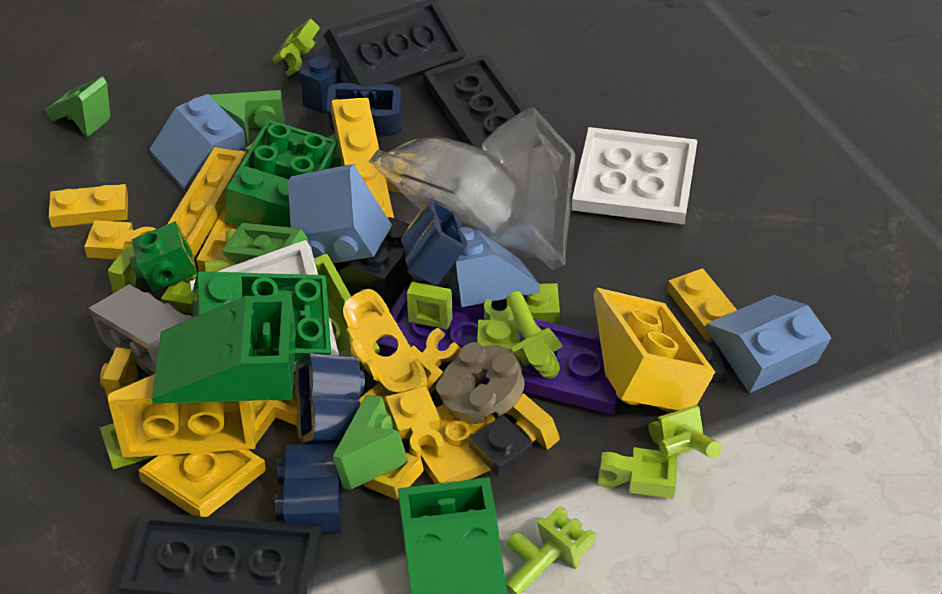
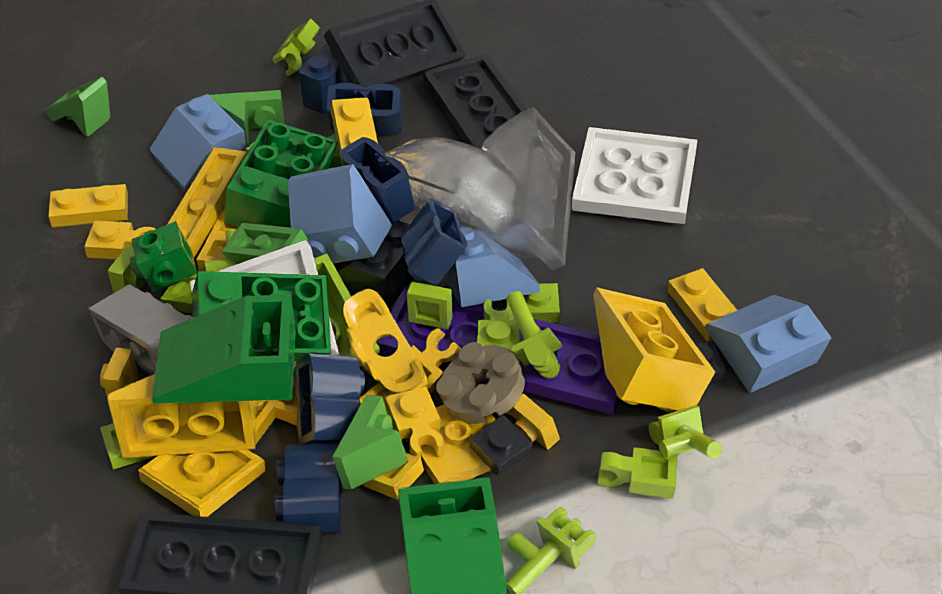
(383, 176): none -> dark blue brick

